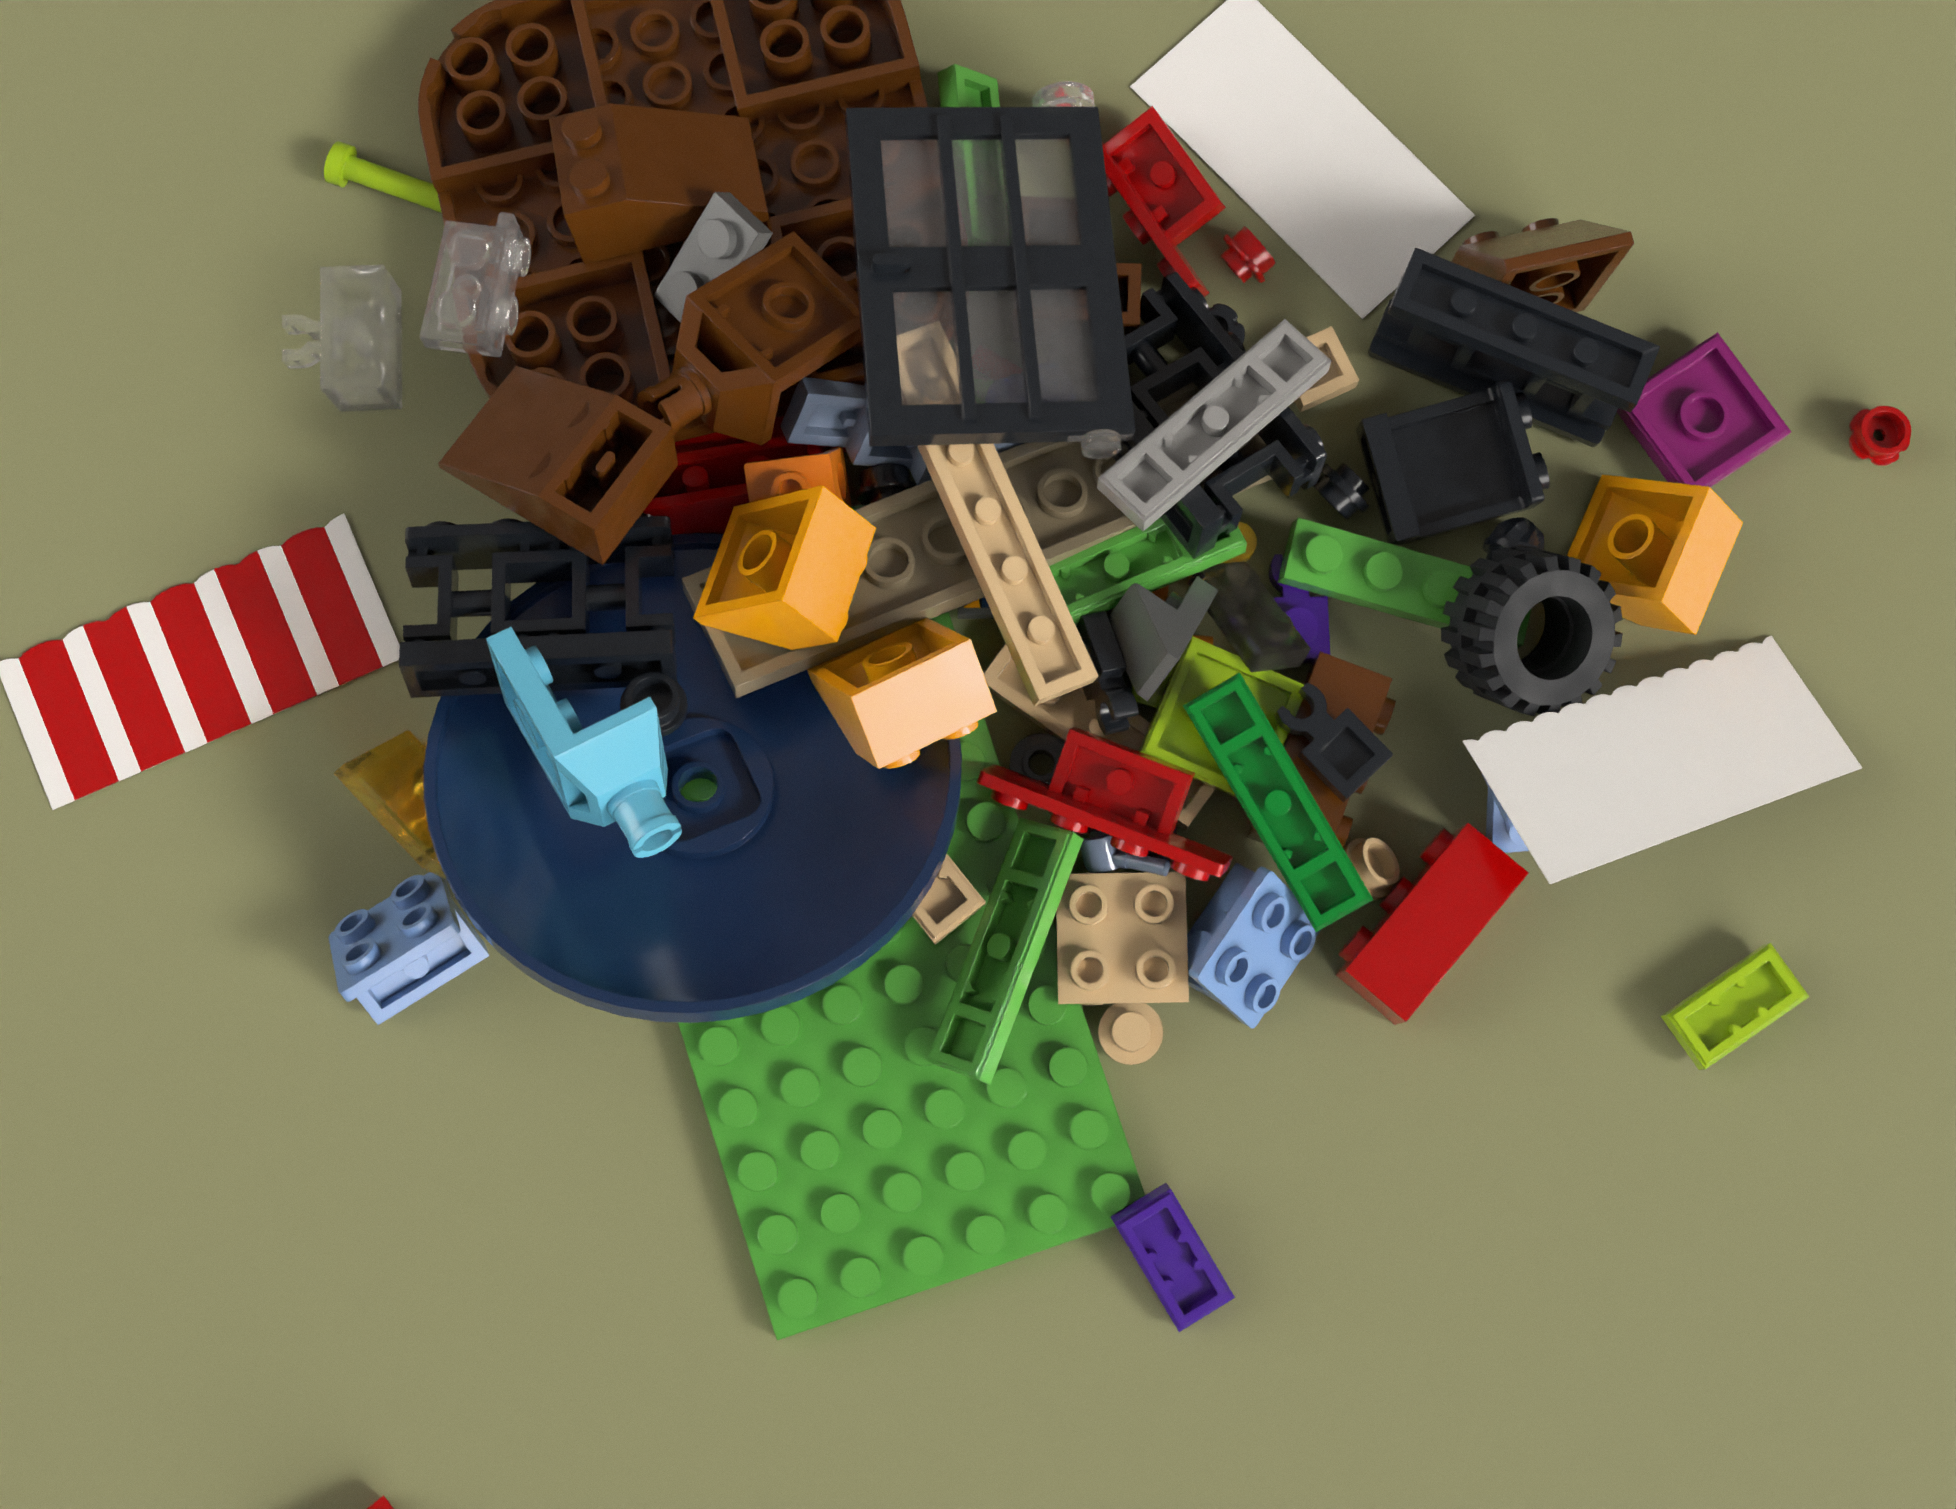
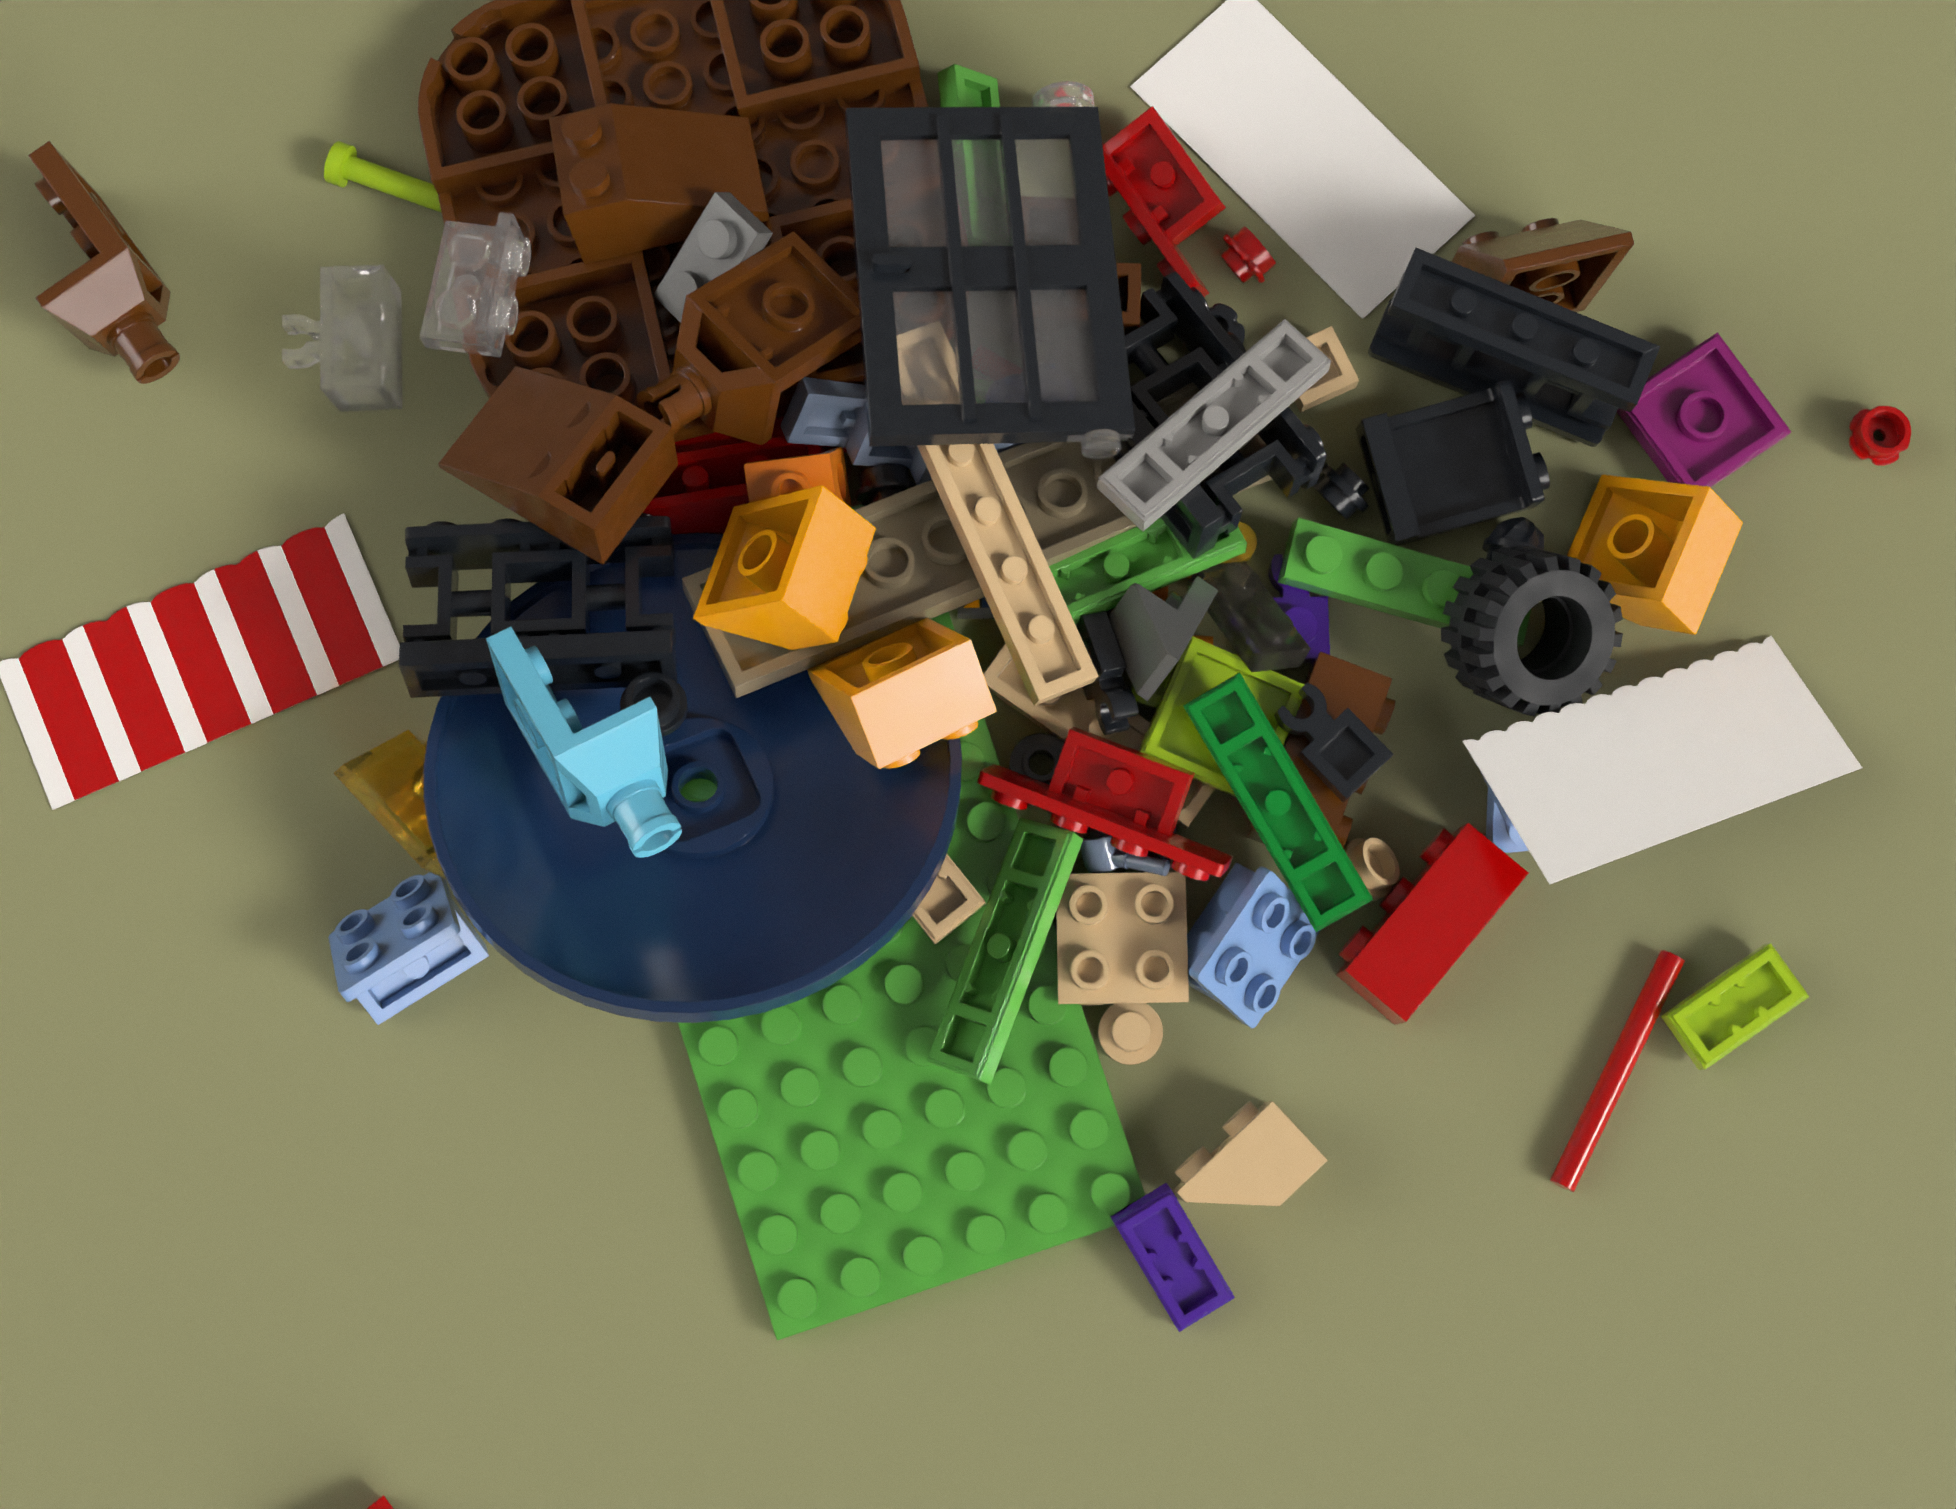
(116, 295): none -> reddish brown plate
(1254, 1165): none -> tan slope
(1617, 1071): none -> red bar

